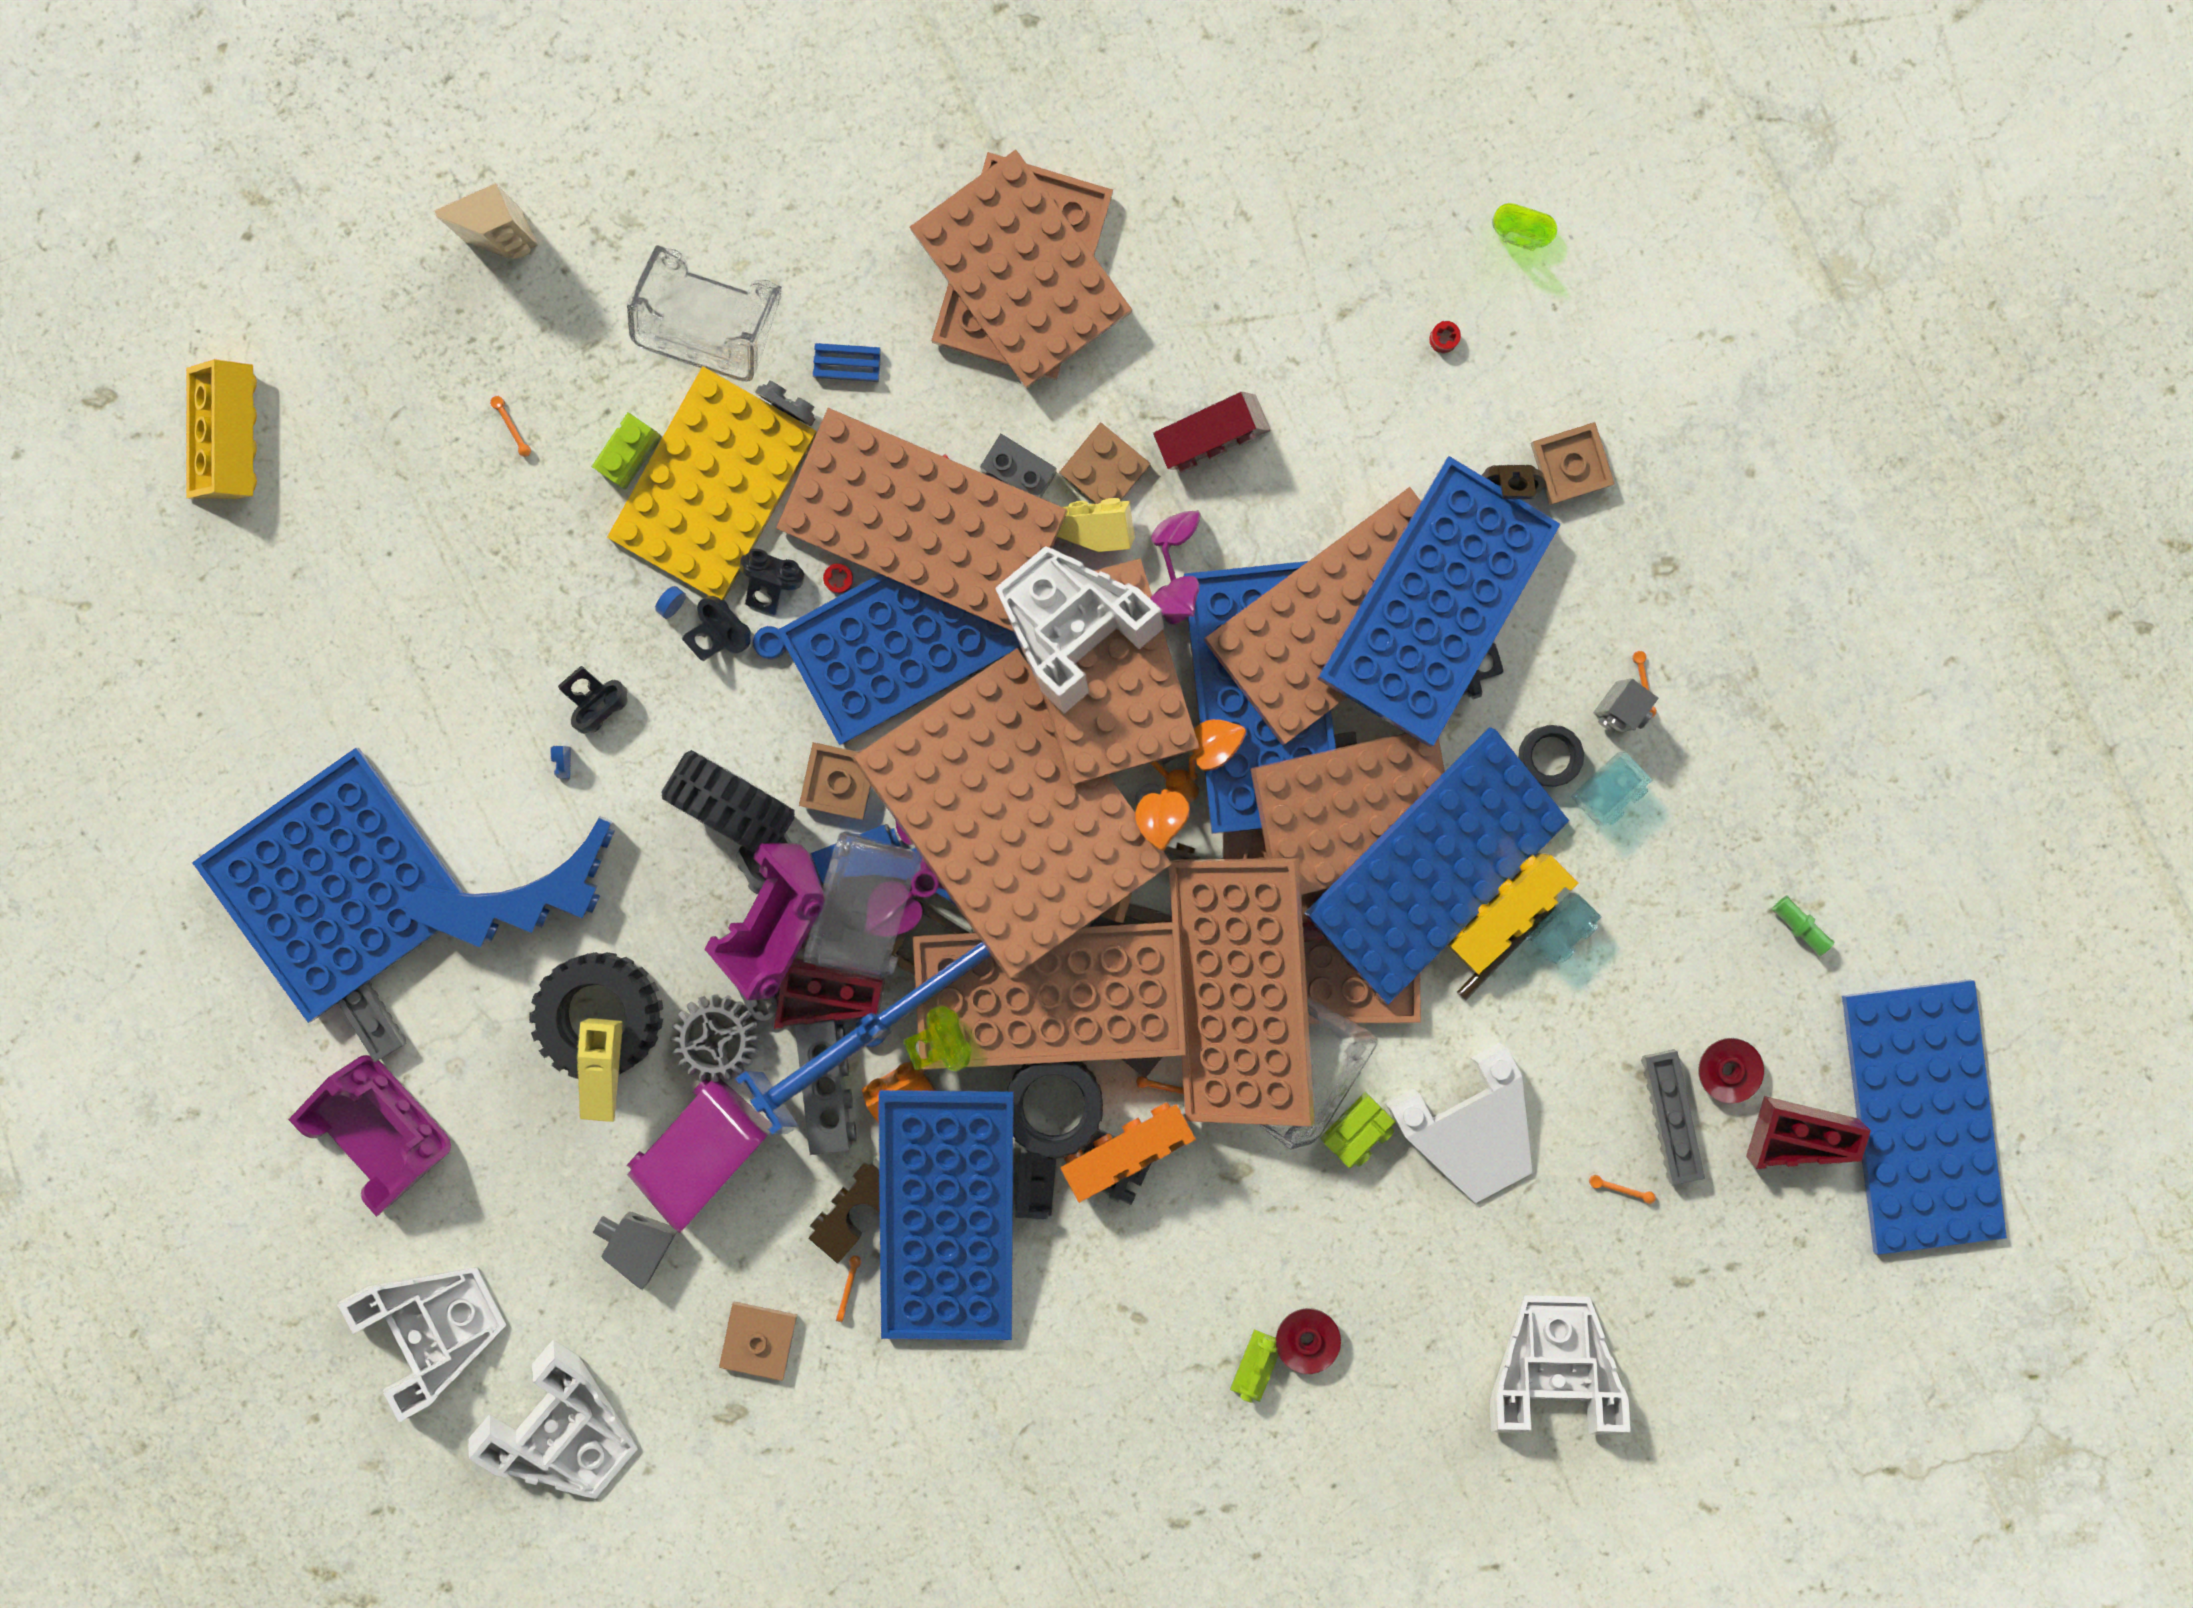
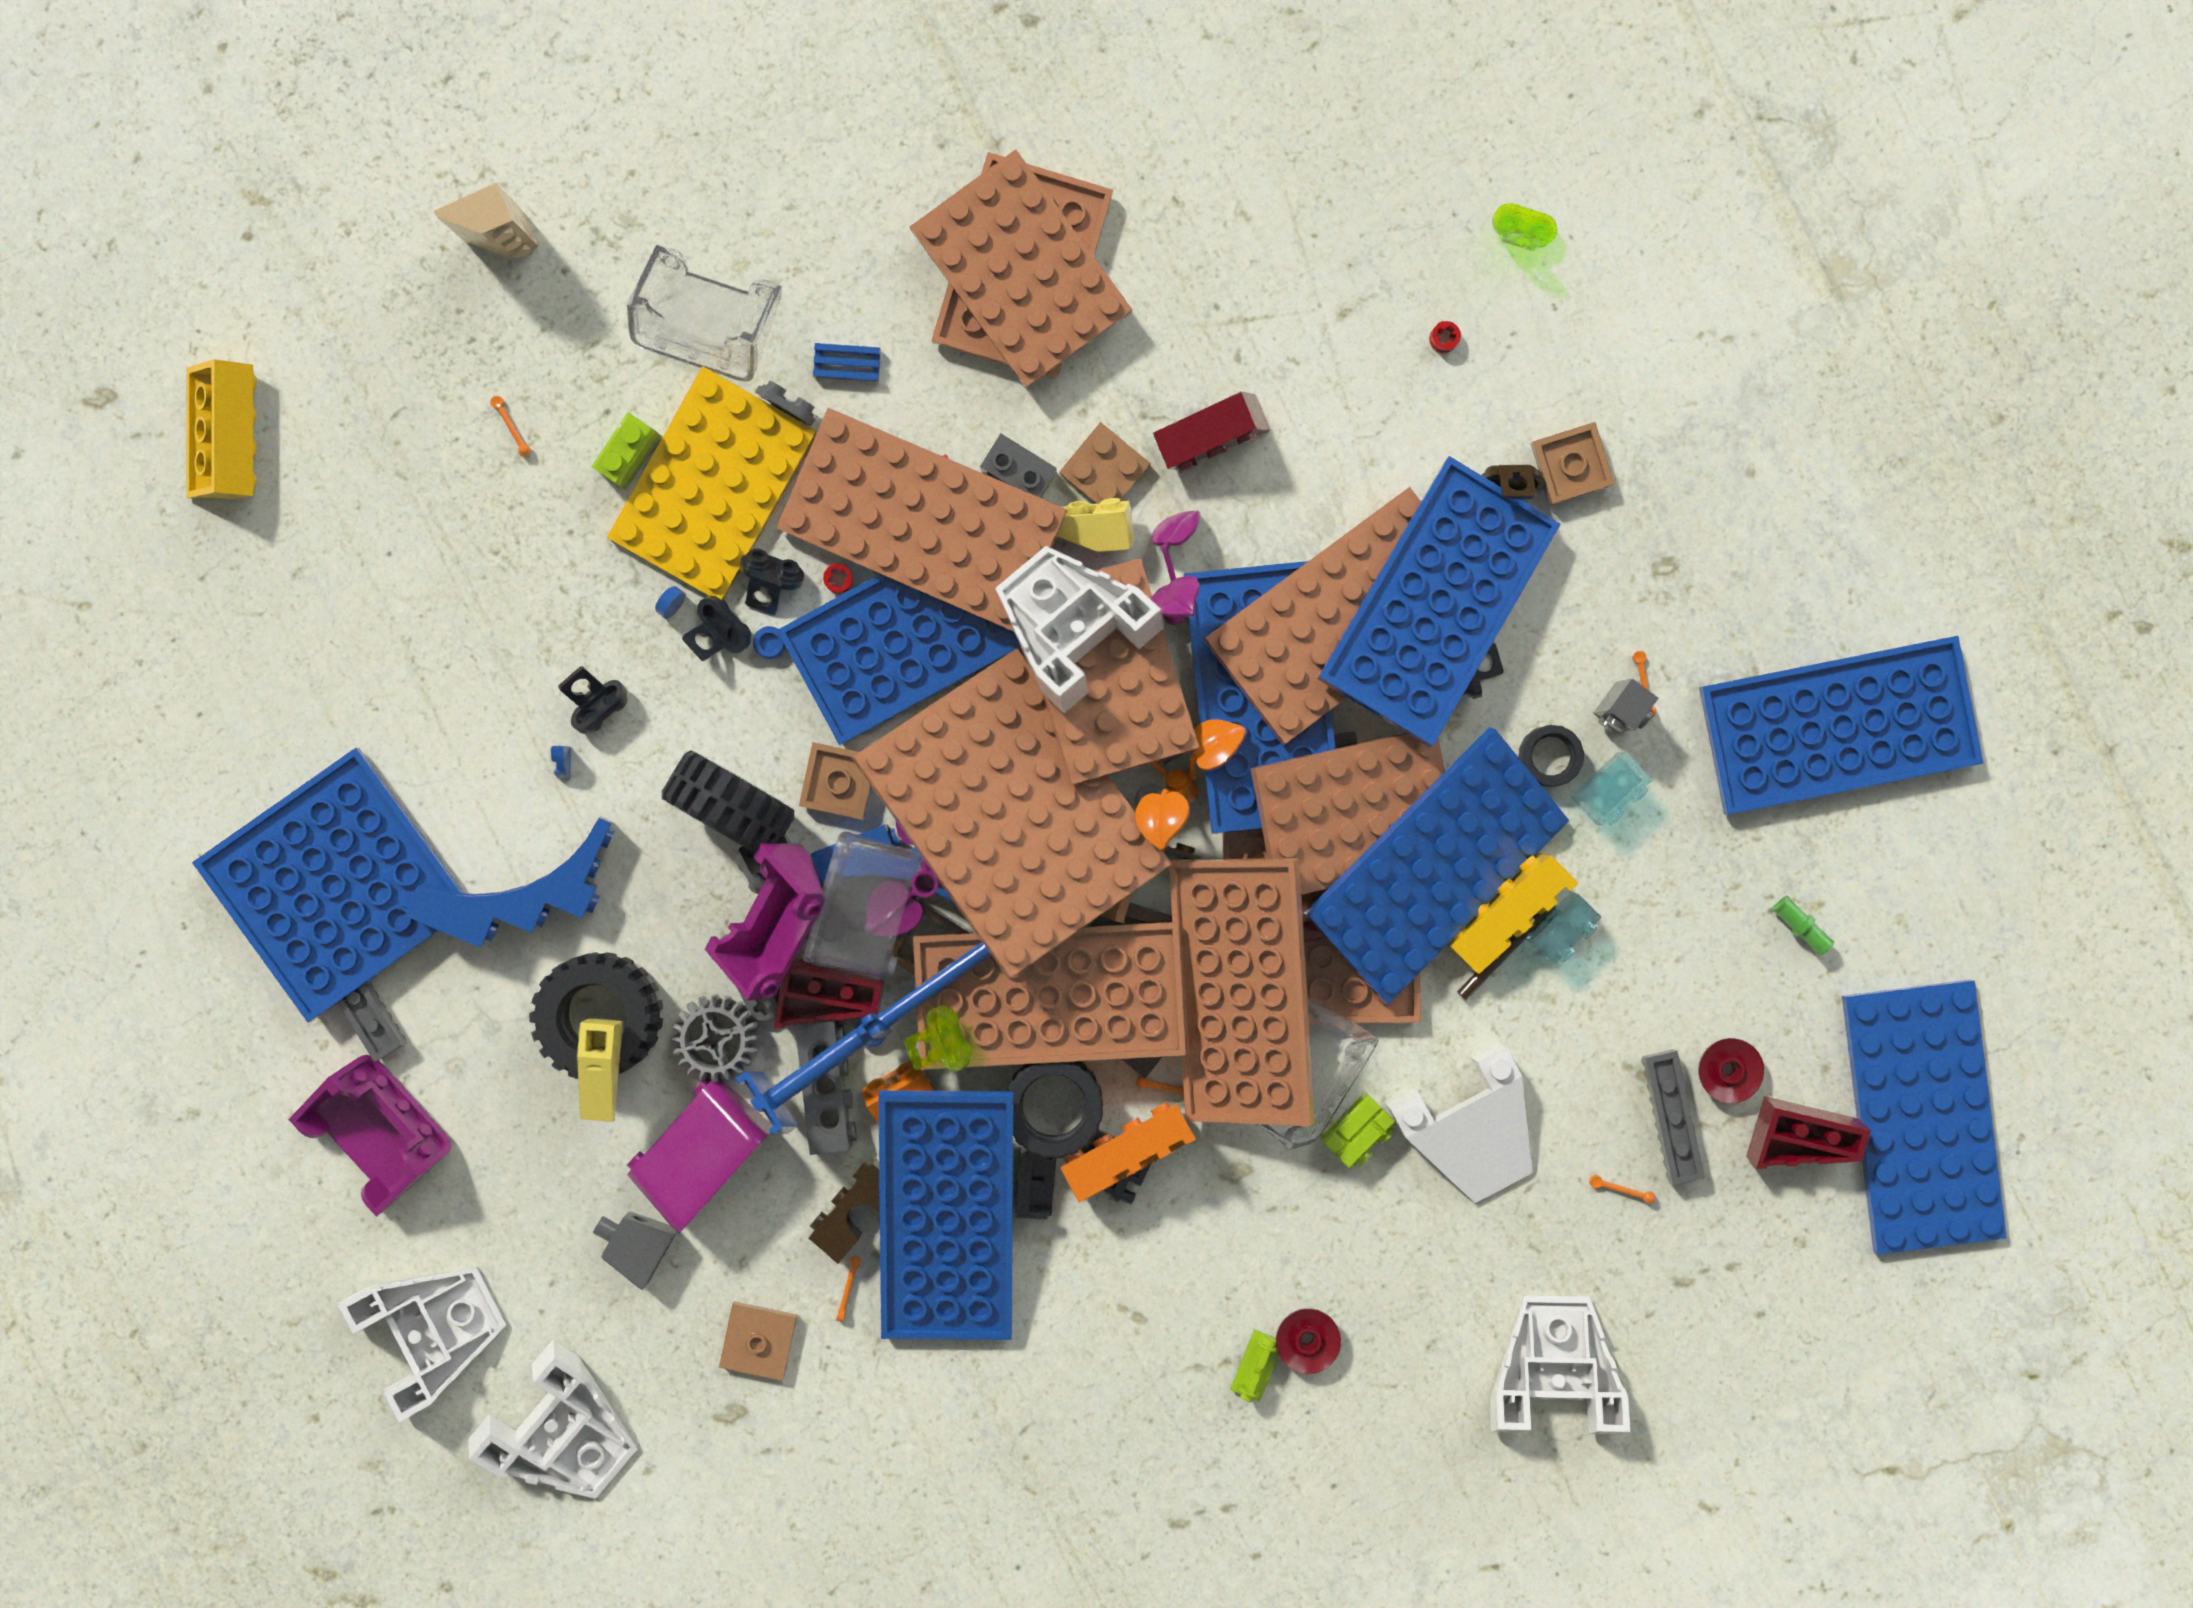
(1841, 725): none -> blue plate

